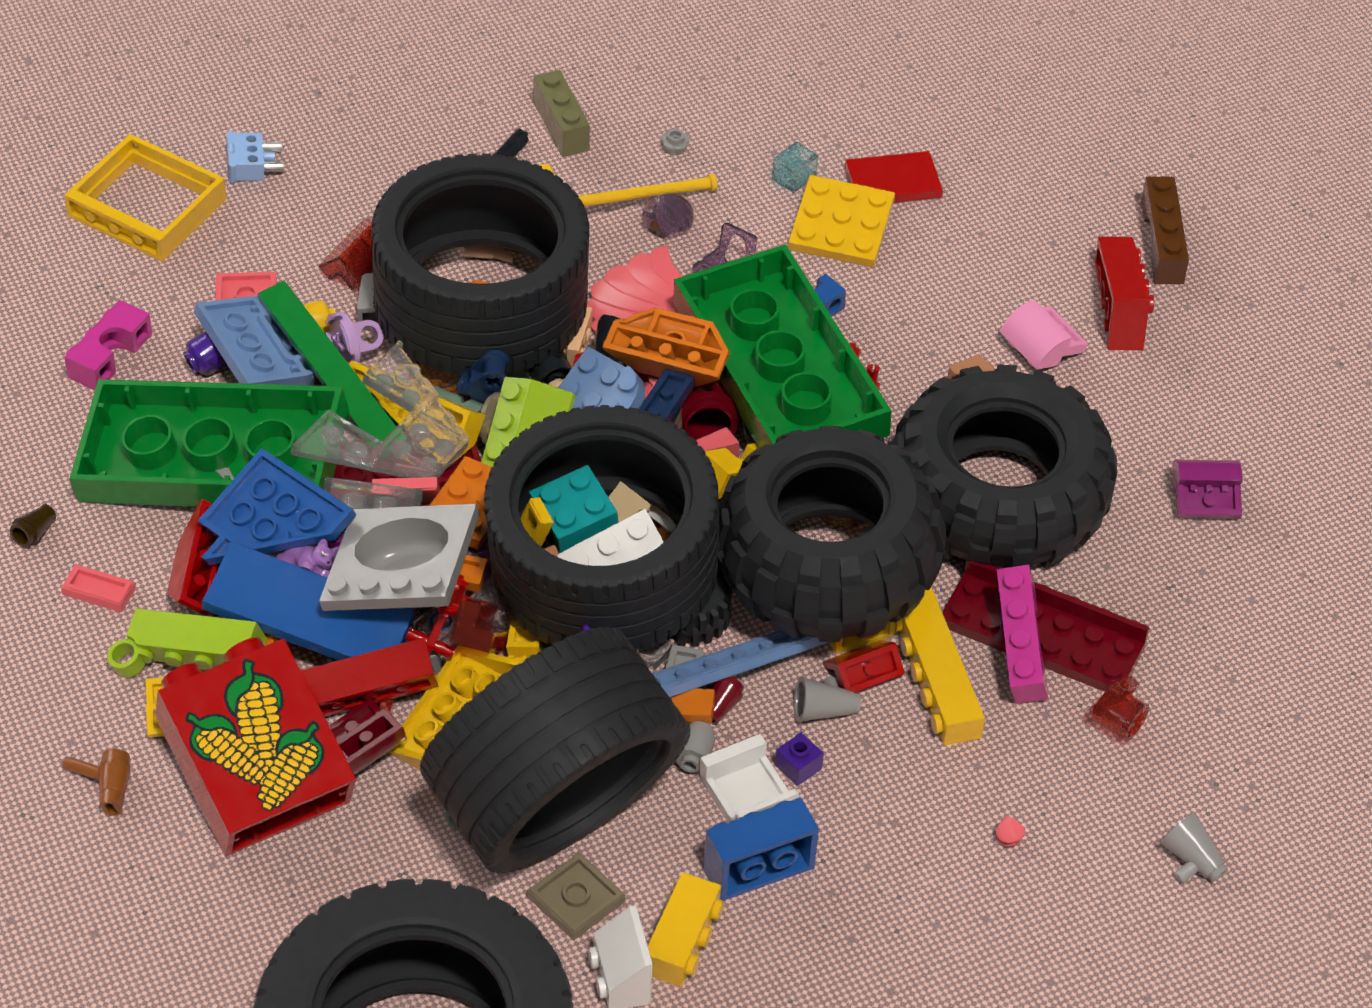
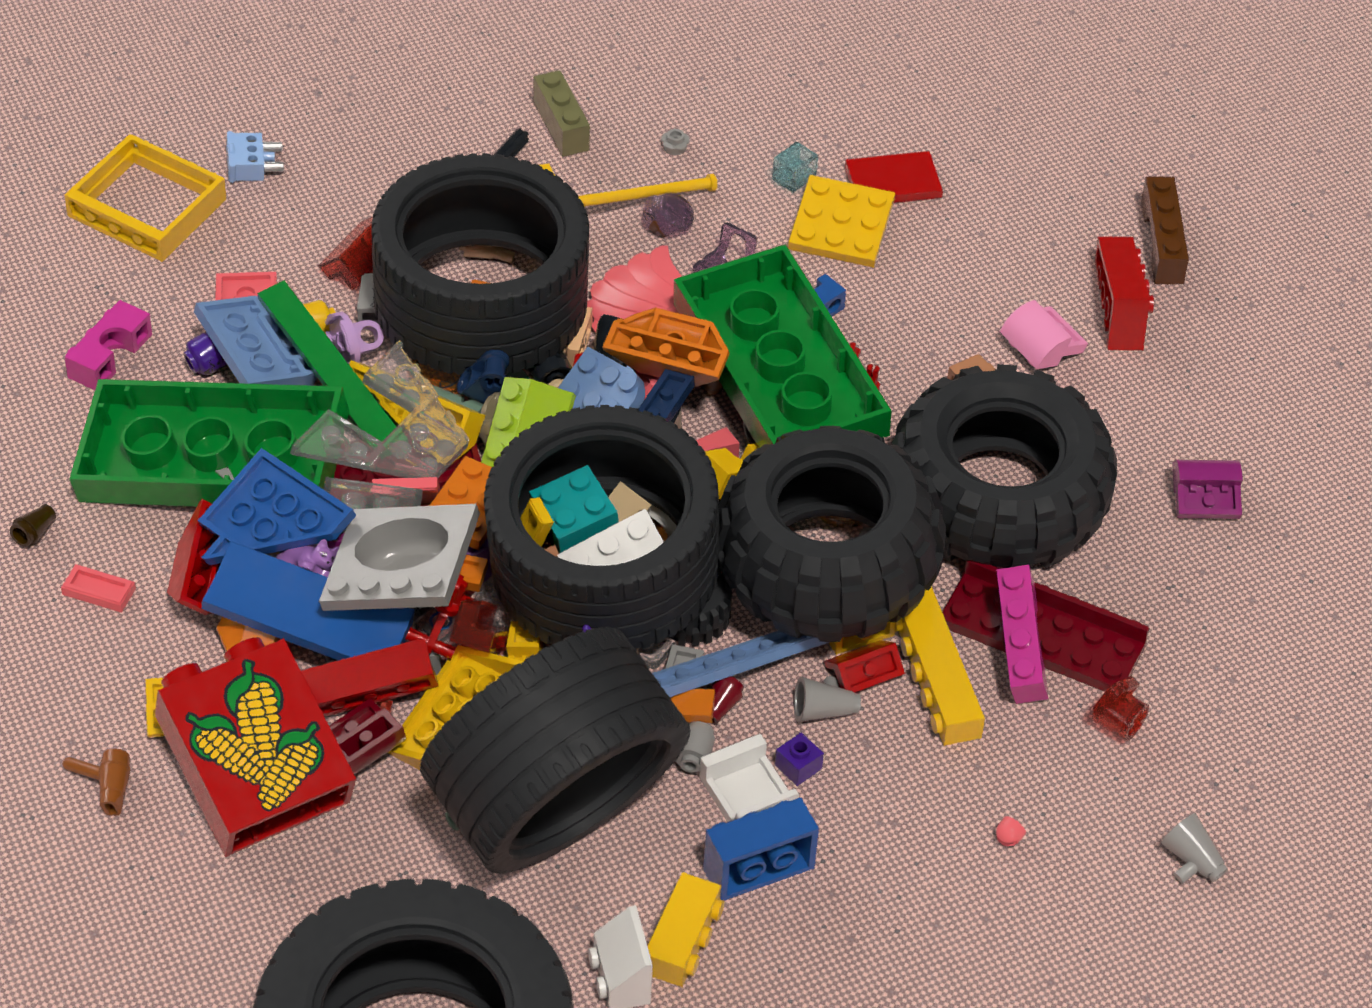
(178, 640): lime hinge -> none
(576, 896): dark tan tile -> none
(708, 411): dark red piece -> none

